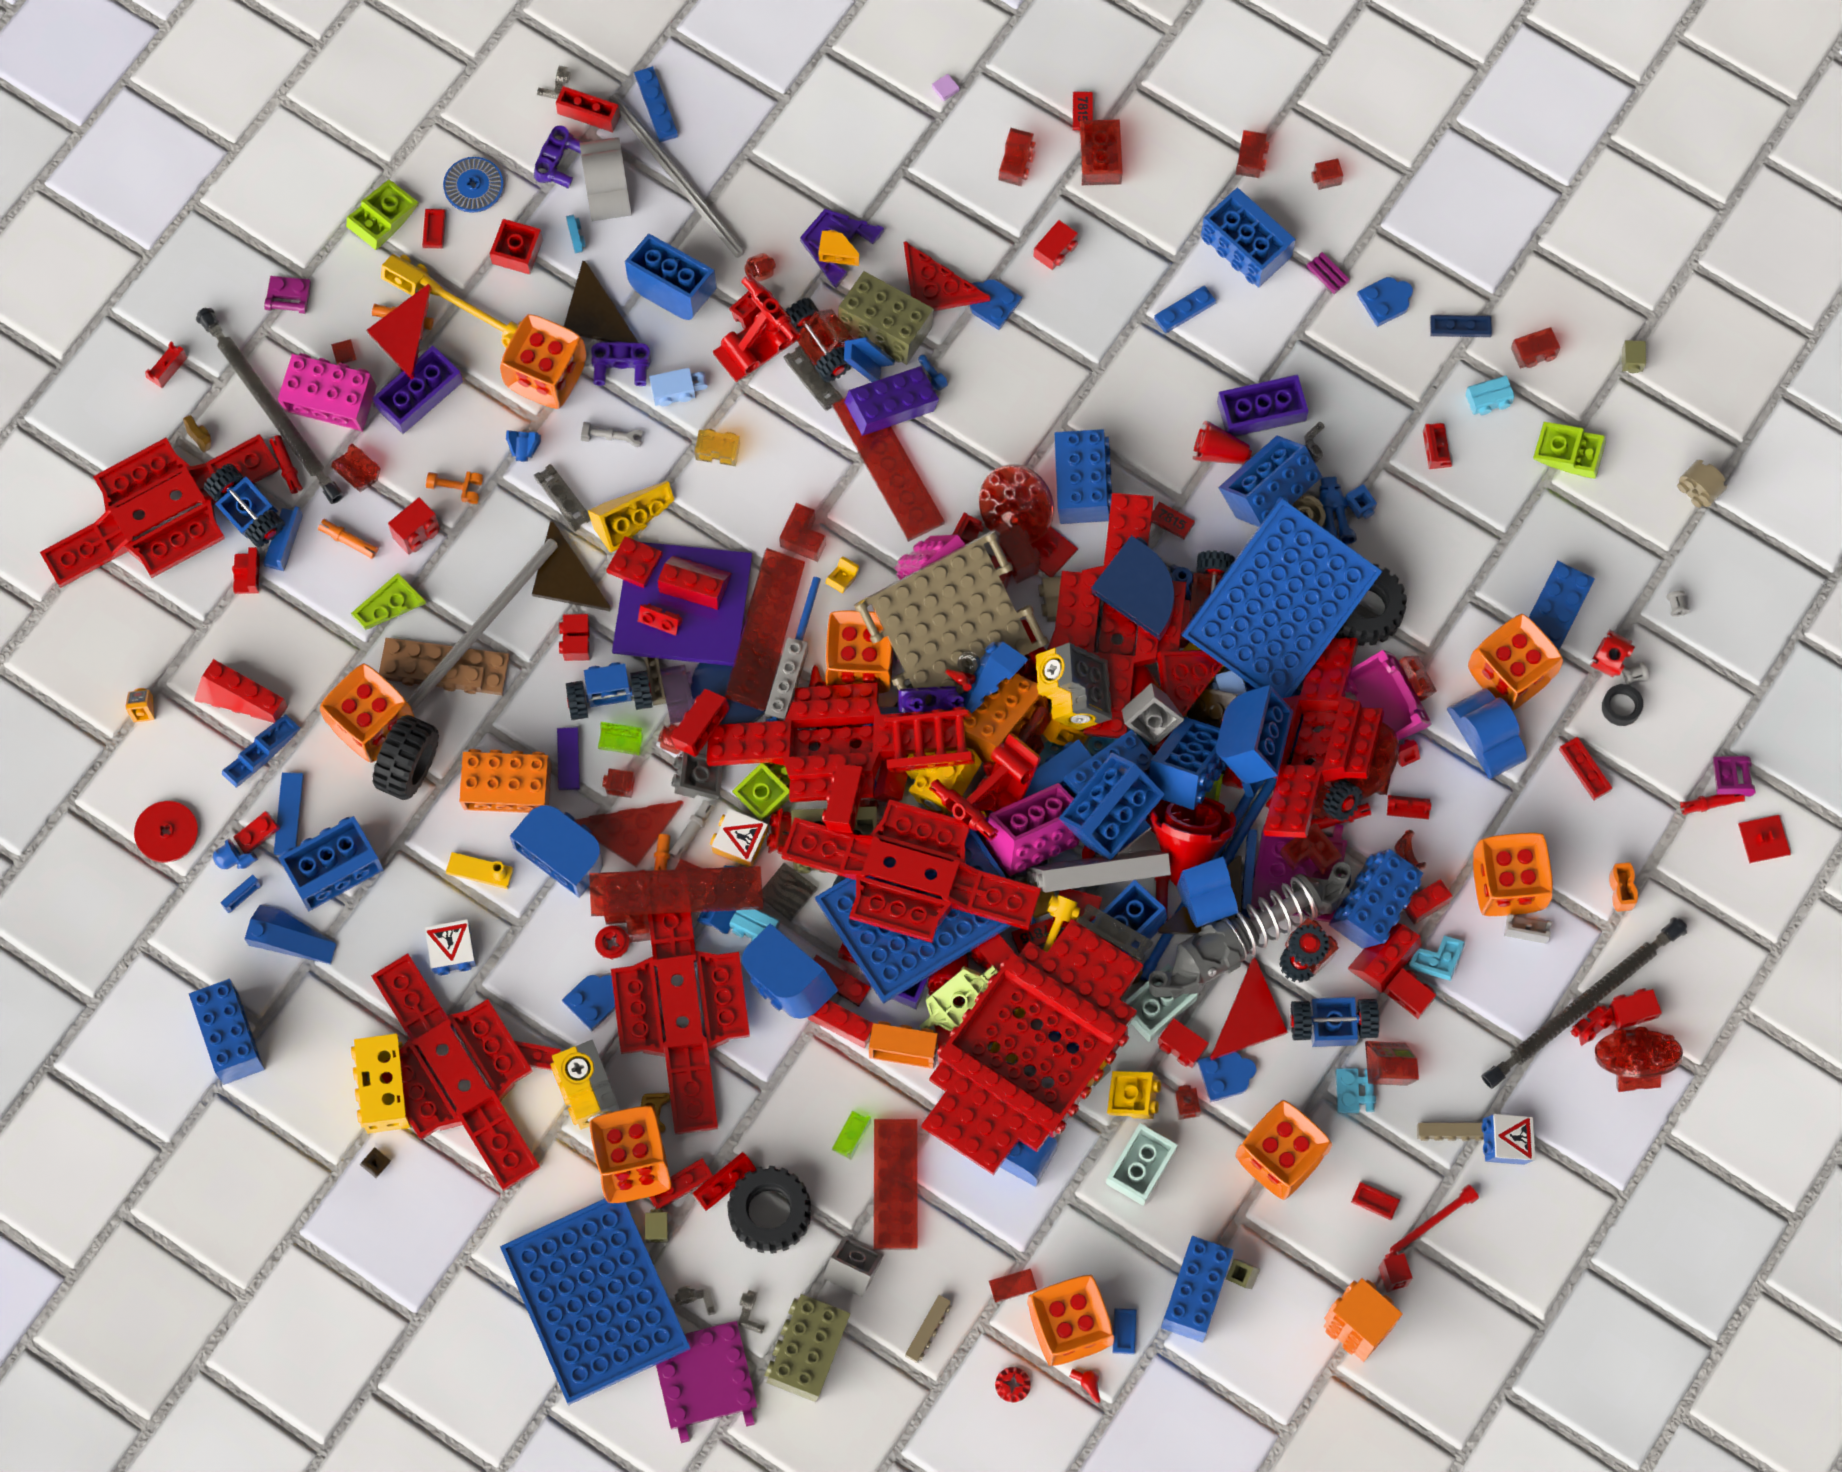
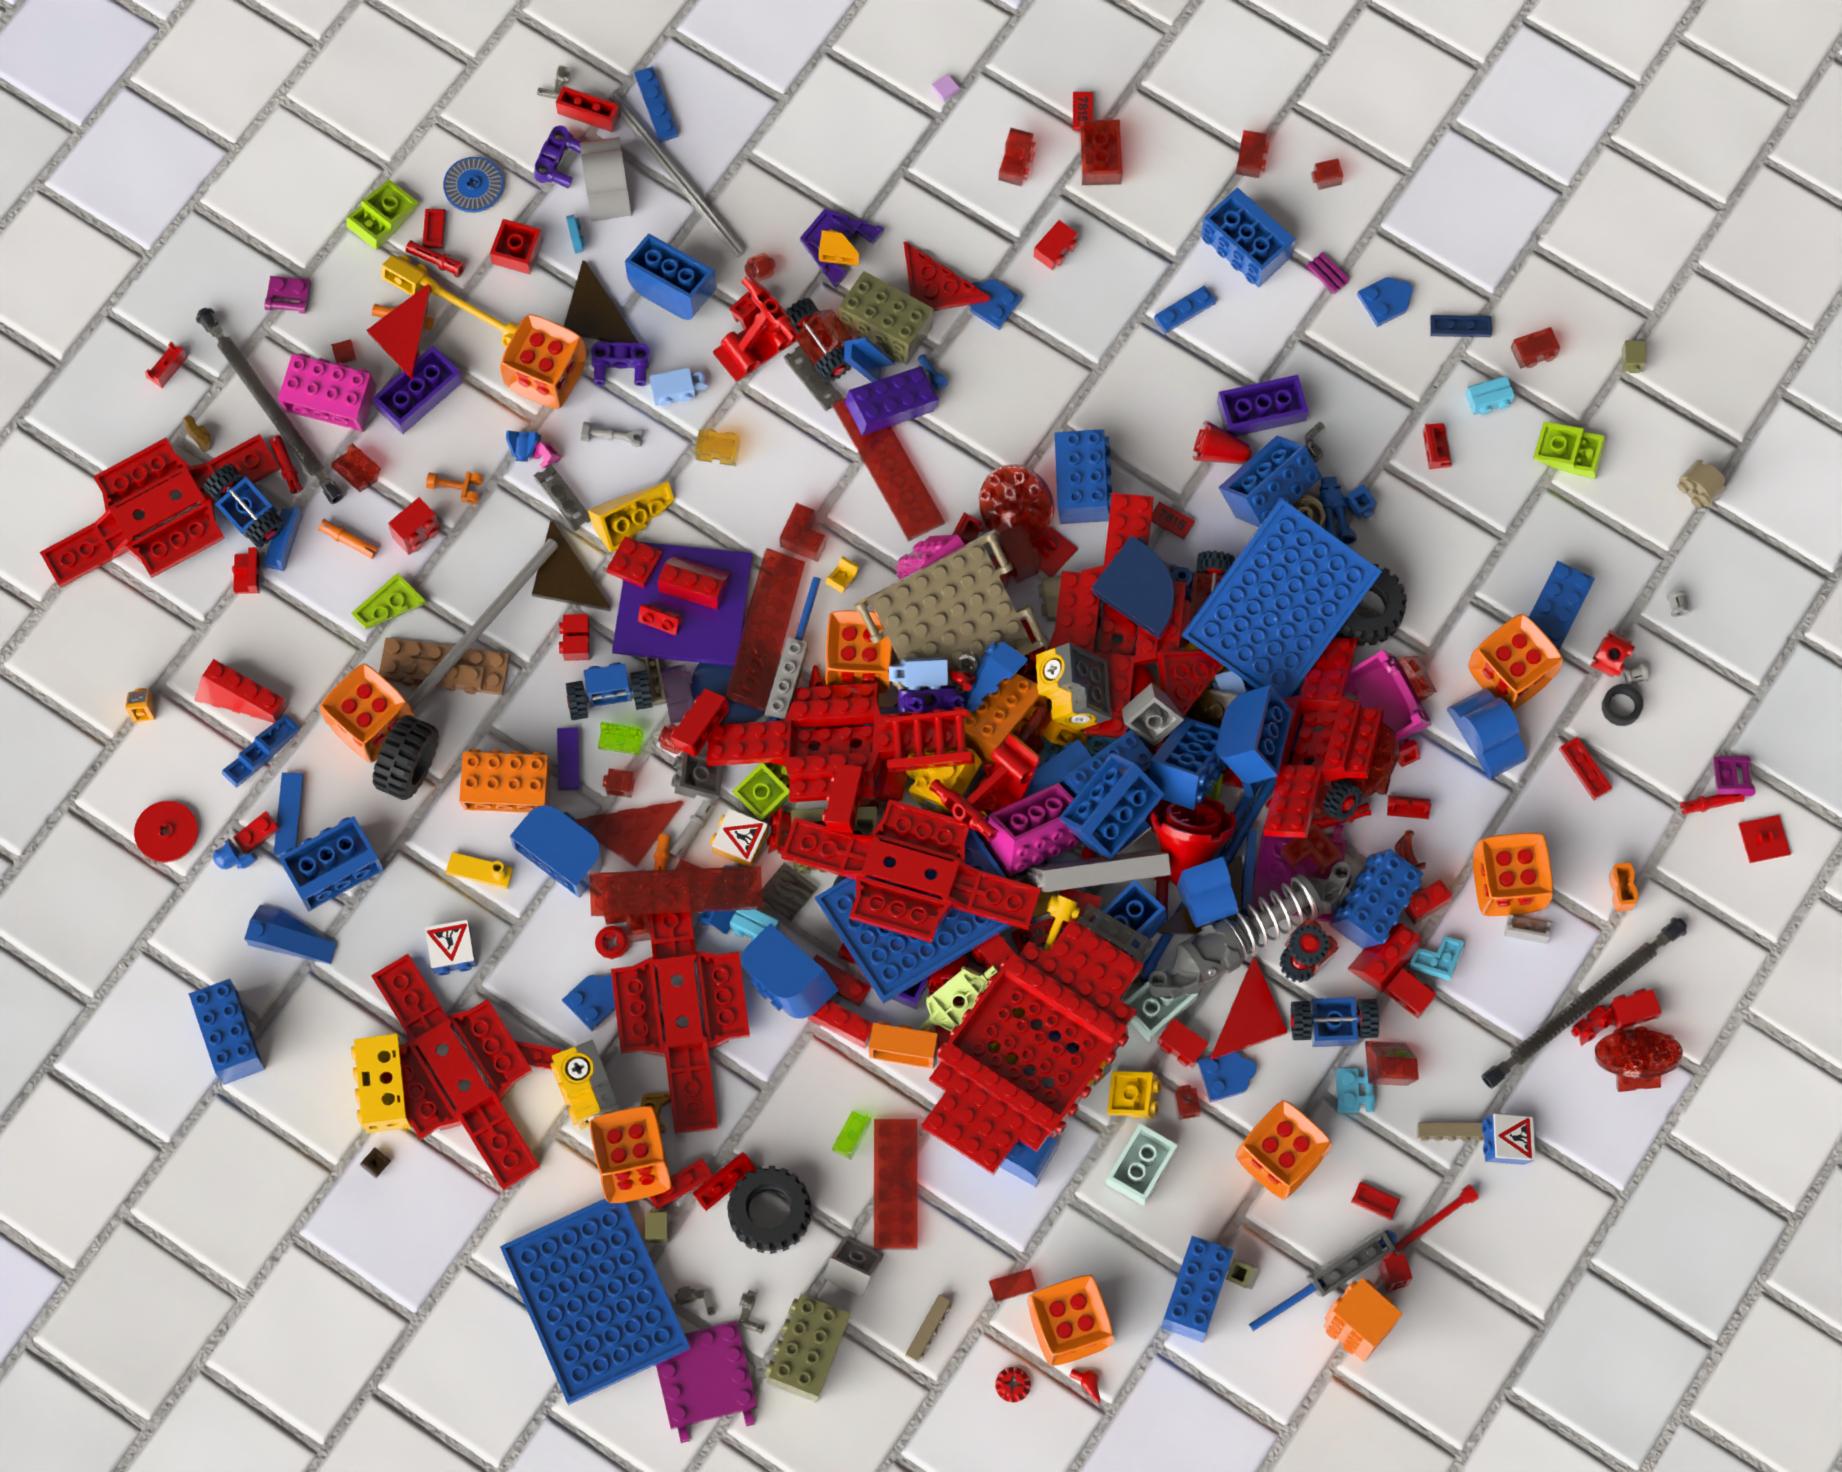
(240, 894): blue tile -> none
(443, 261): none -> red pin
(548, 452): none -> dark pink tile
(920, 672): none -> light blue brick
(1124, 1331): blue tile -> none
(1337, 1271): none -> dark grey piece

